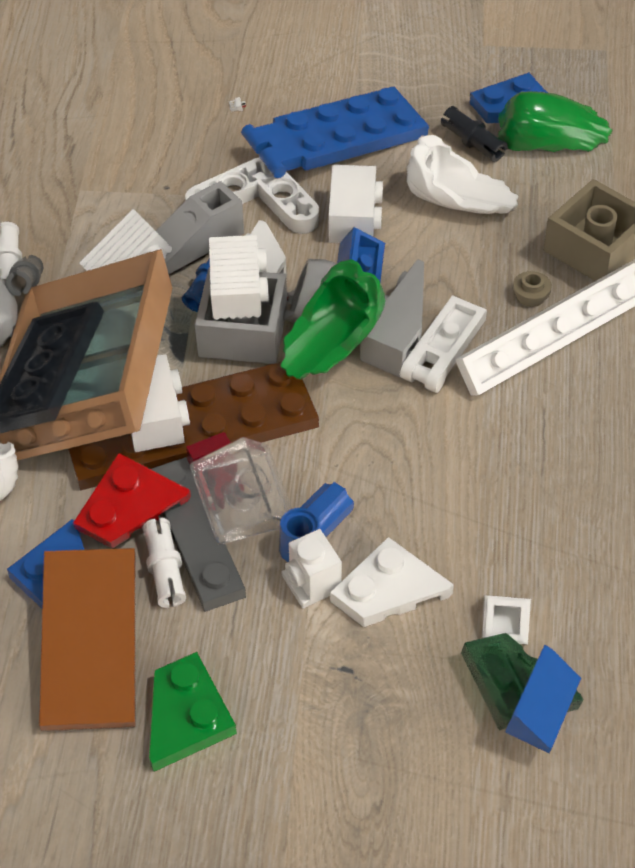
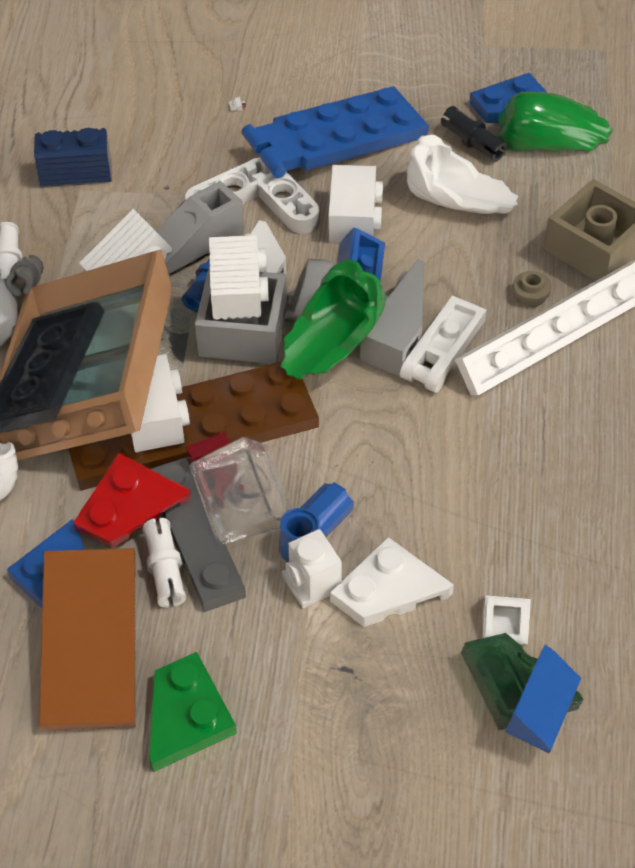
(73, 157): none -> dark blue brick

